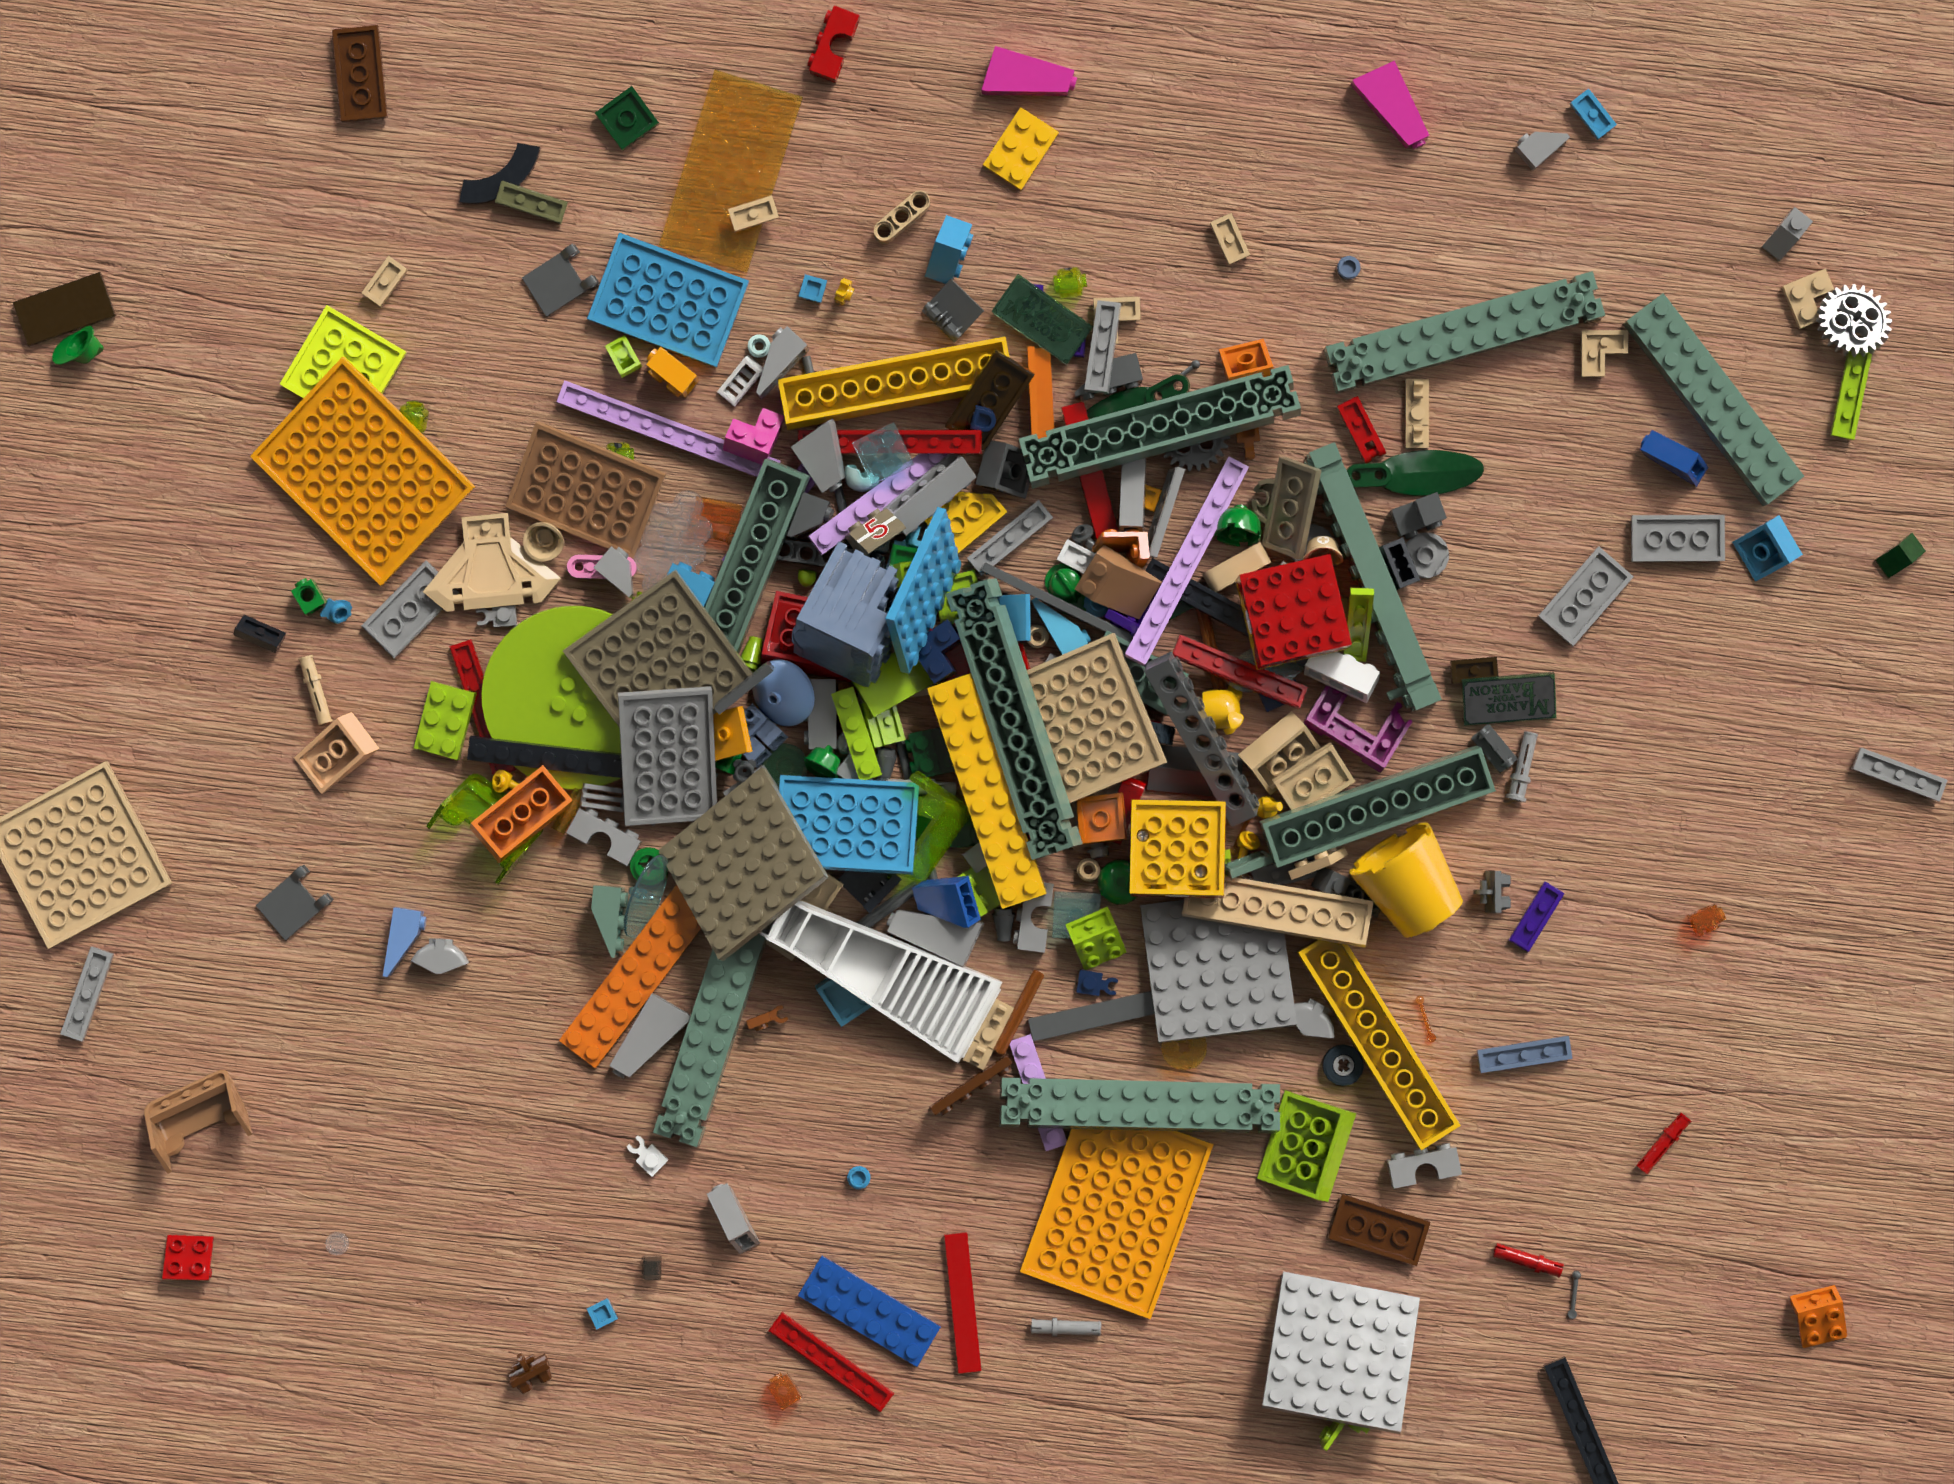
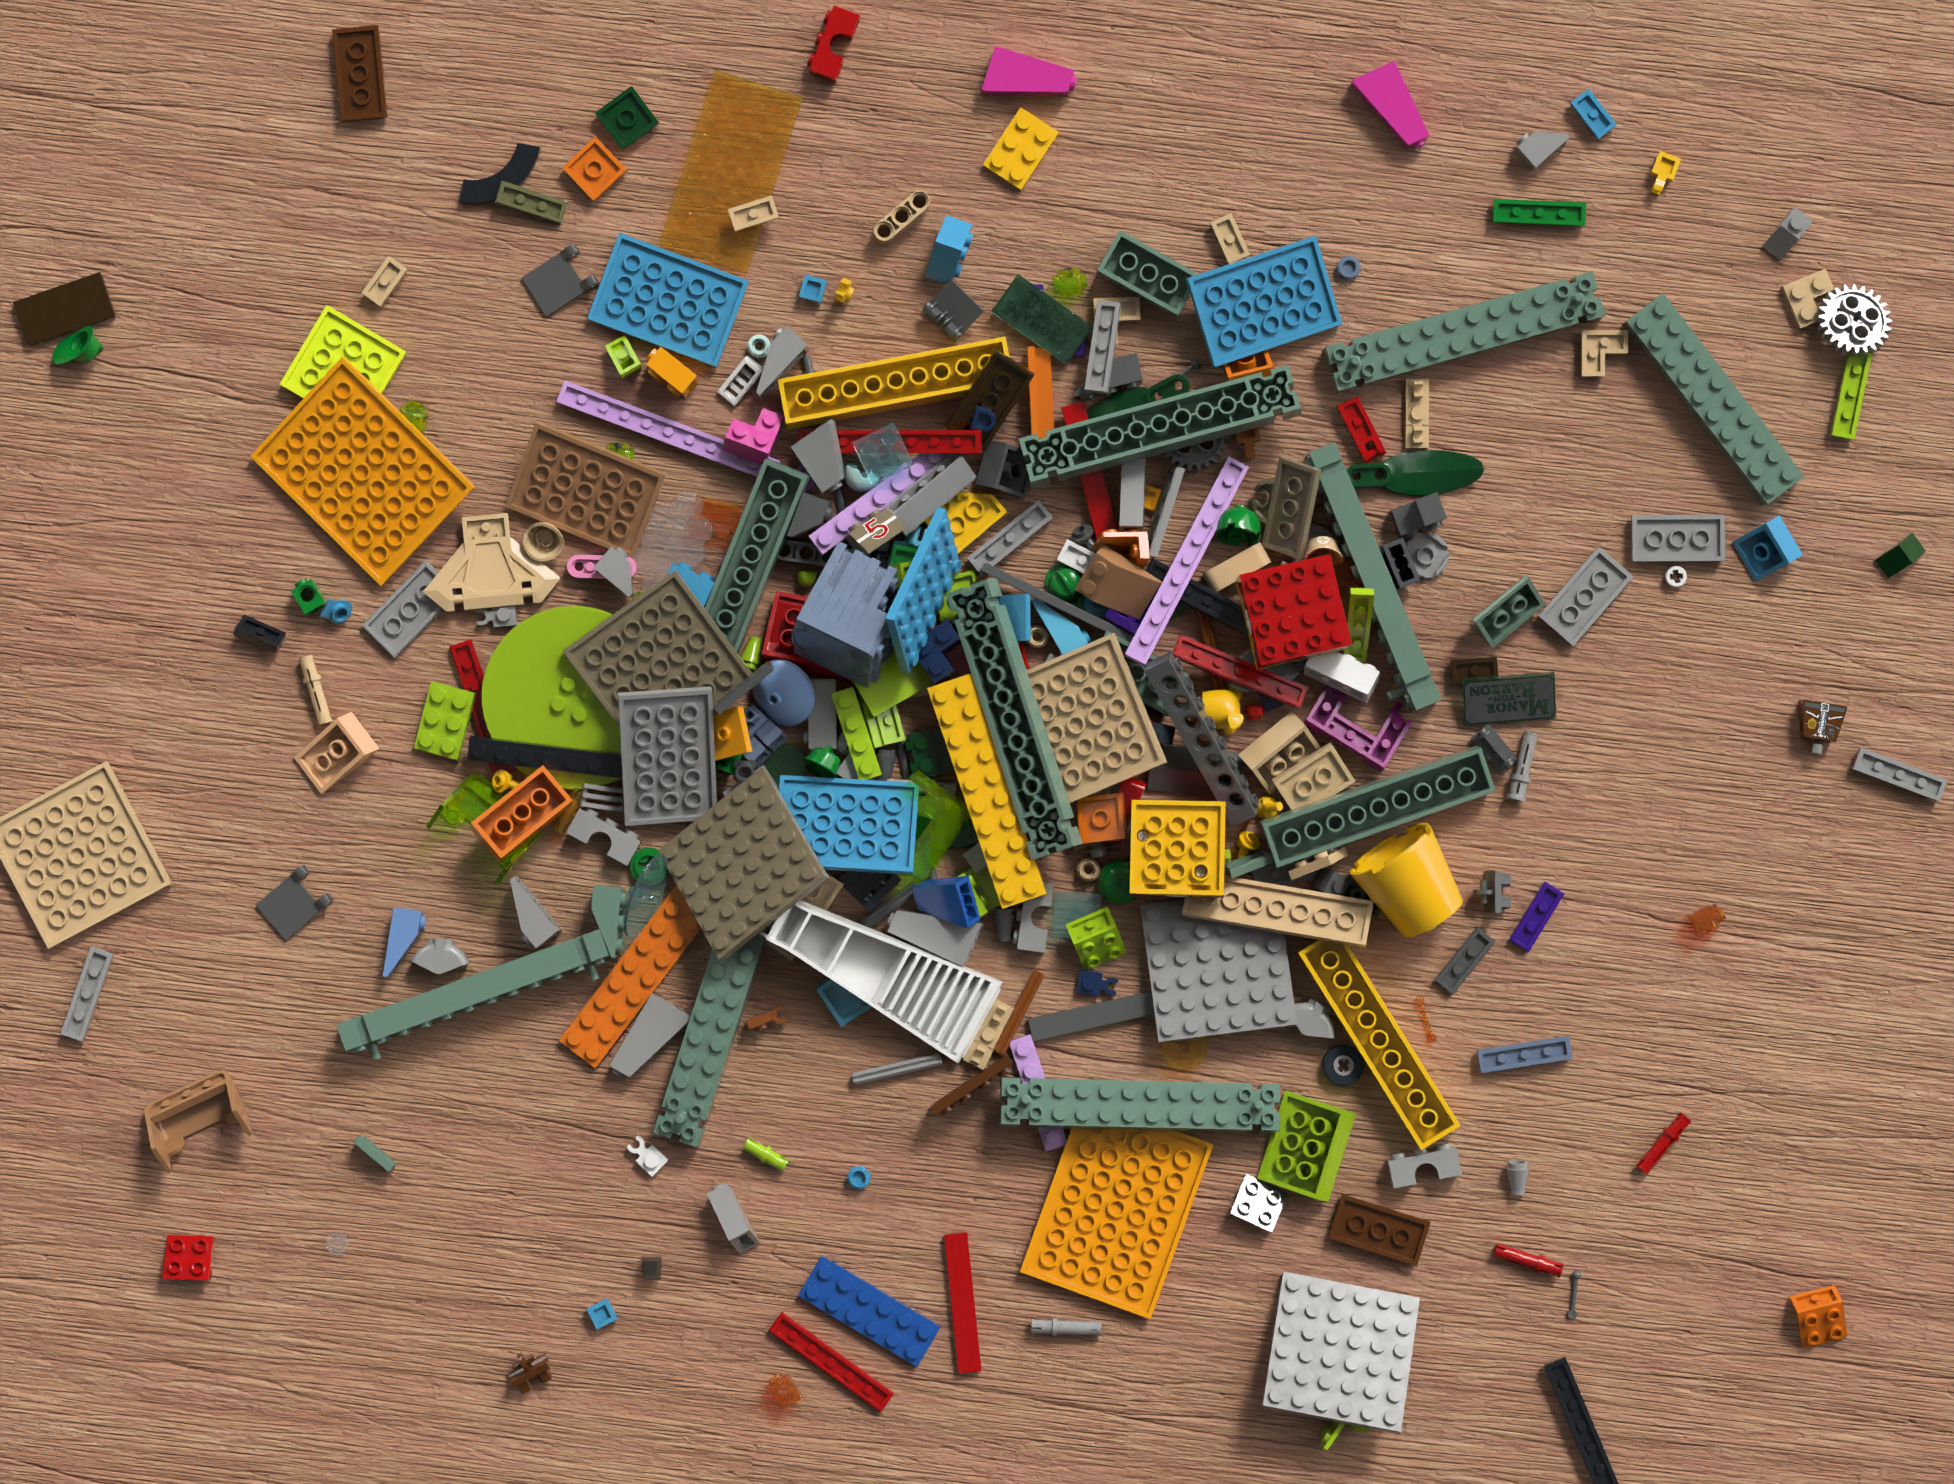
(375, 1153): none -> sand green tile
(464, 994): none -> sand green brick
(532, 916): none -> light grey slope
(594, 169): none -> orange plate
(765, 1154): none -> lime pin
(897, 1068): none -> light grey axle
(1146, 274): none -> sand green brick
(1254, 712): none -> red plate
(1258, 1203): none -> hinge
(1264, 301): none -> dark azure plate
(1464, 960): none -> dark grey tile
(1507, 612): none -> sand green slope
(1517, 1175): none -> light grey cone
(1539, 212): none -> green plate
(1664, 169): none -> yellow plate
(1674, 457): blue slope -> none
(1679, 570): none -> white bush
(1820, 723): none -> torso

